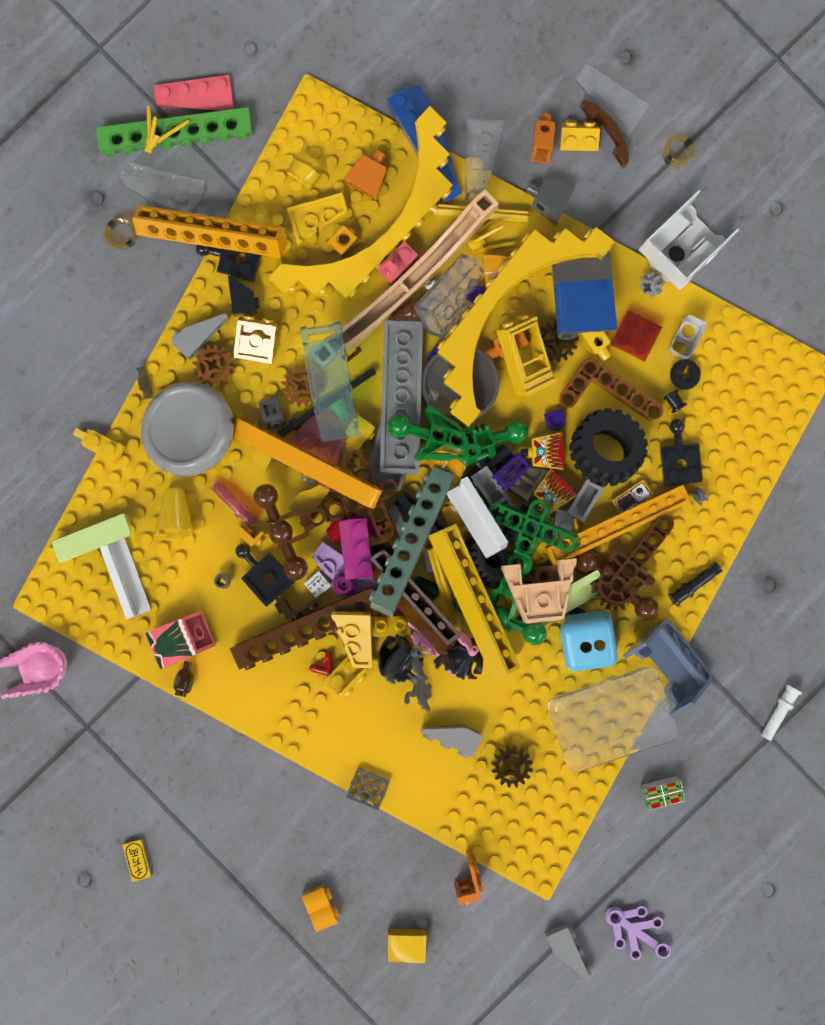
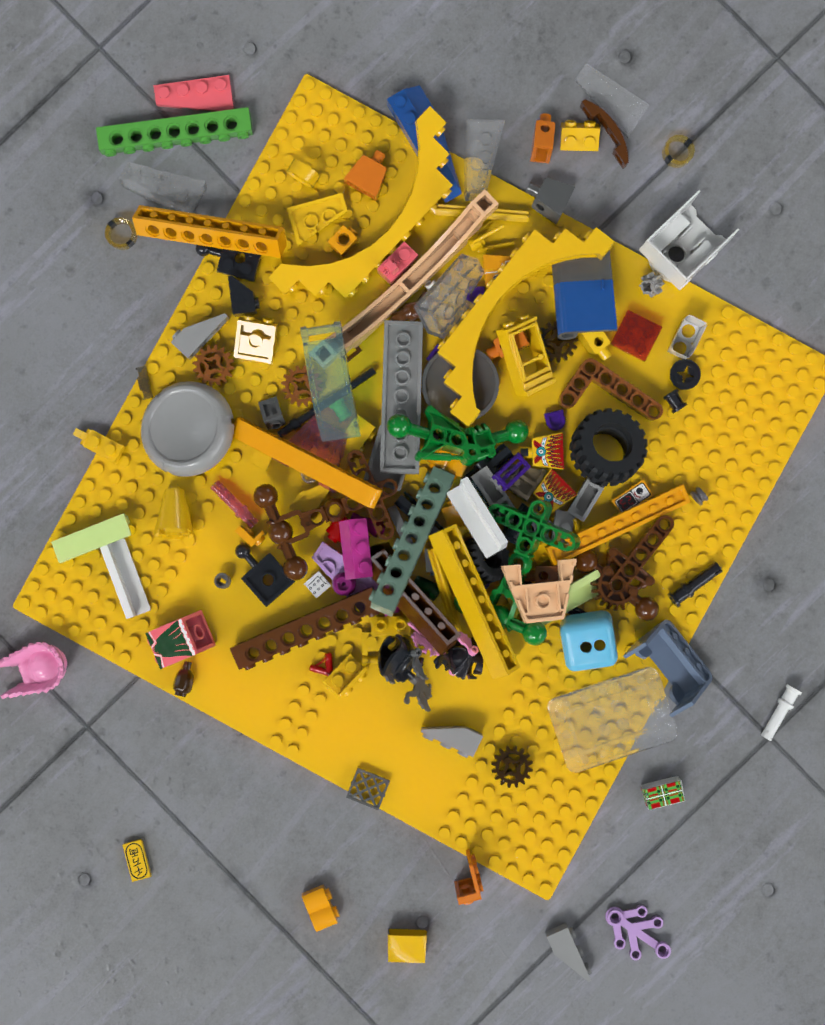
(153, 139): yellow plant -> none
(284, 607): dark brown bracket -> none
(357, 636): yellow wing -> none
(689, 453): black plate -> none

